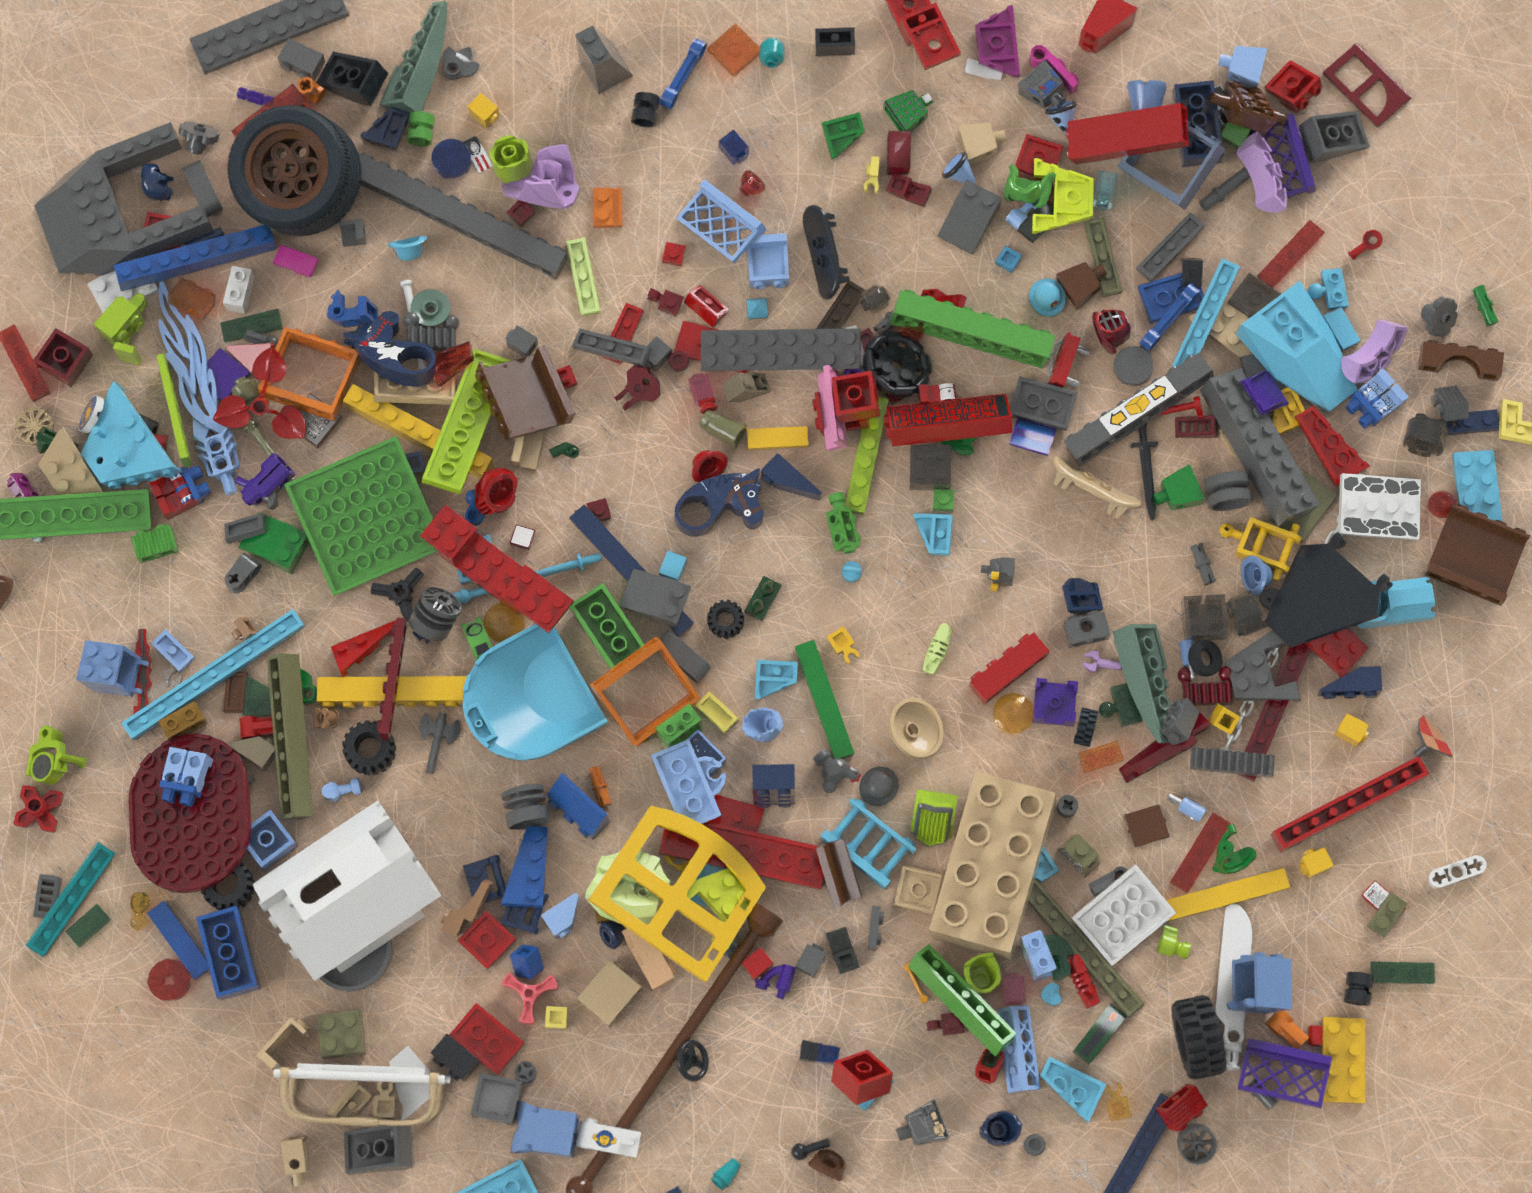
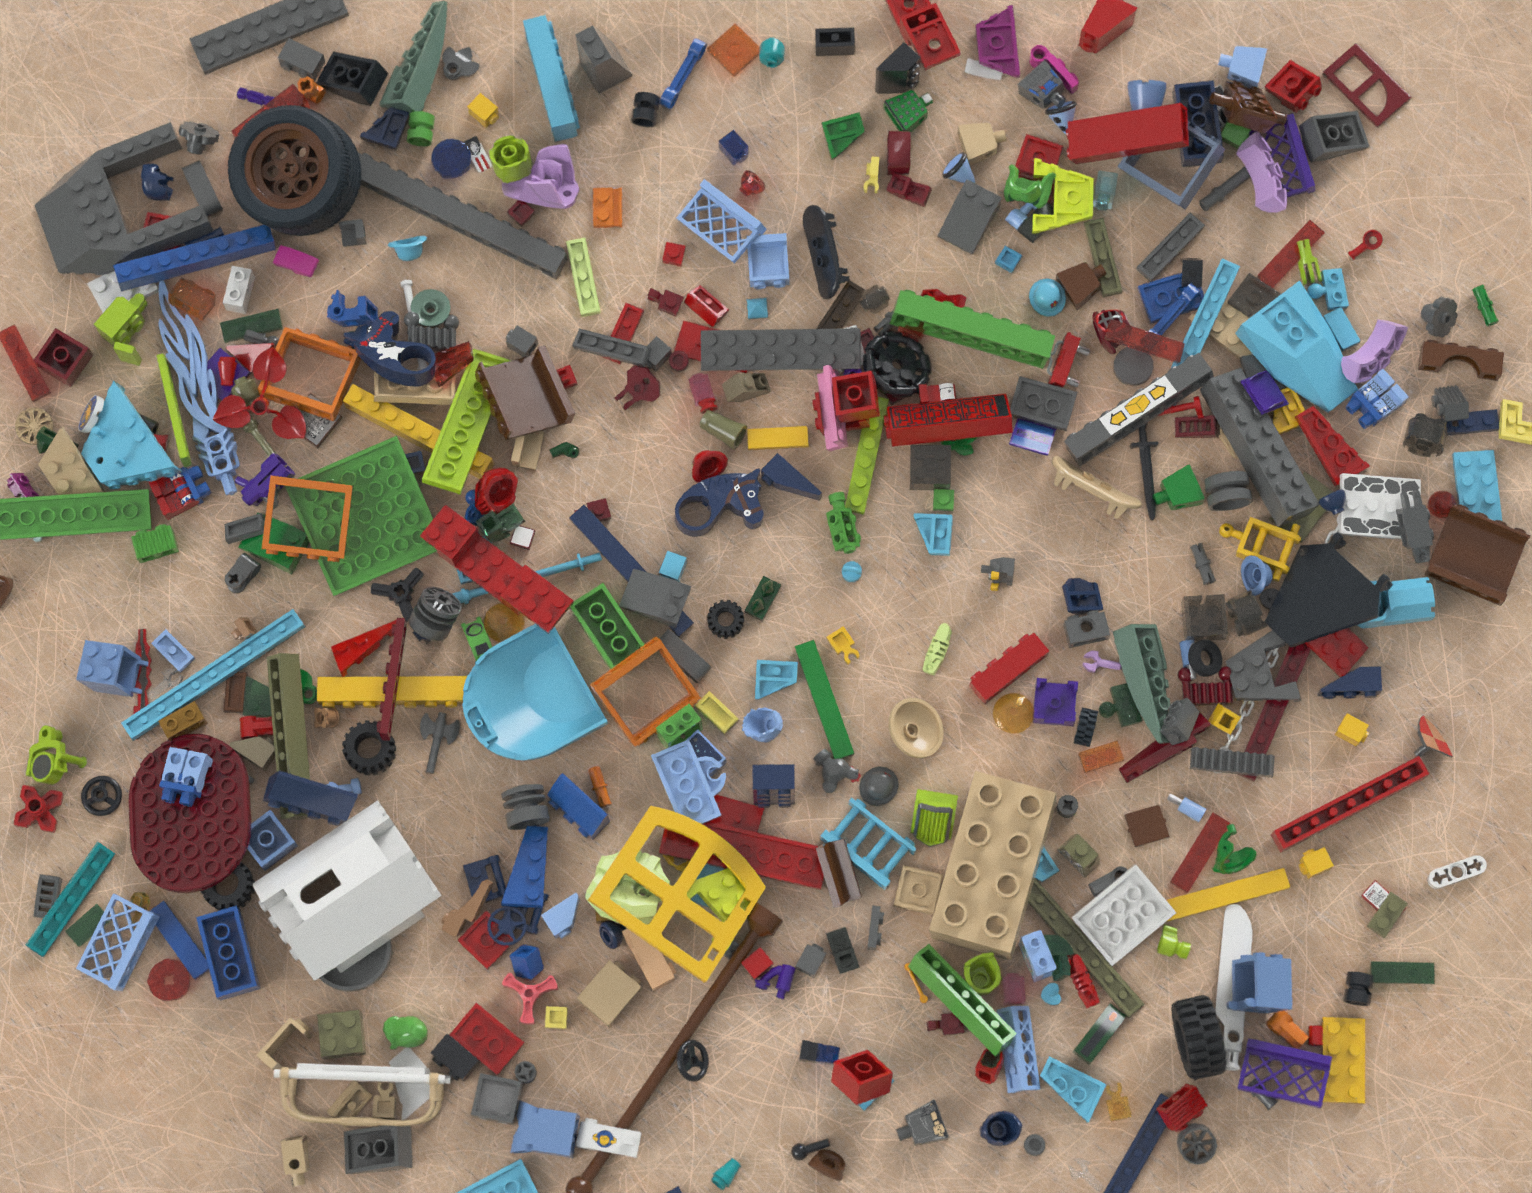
(94, 795): none -> black piece
(134, 946): none -> light blue fence
(227, 370): none -> red cone
(309, 484): none -> orange window
(309, 798): none -> dark blue slope
(405, 1031): none -> bright green hair
(498, 526): none -> clear green brick
(507, 926): none -> dark blue wheel
(551, 78): none -> medium azure brick
(898, 71): none -> black slope
(1144, 341): none -> clear red tile
(1307, 261): none -> lime arm
(1334, 502): none -> dark blue brick
(1415, 526): none -> dark grey hinge

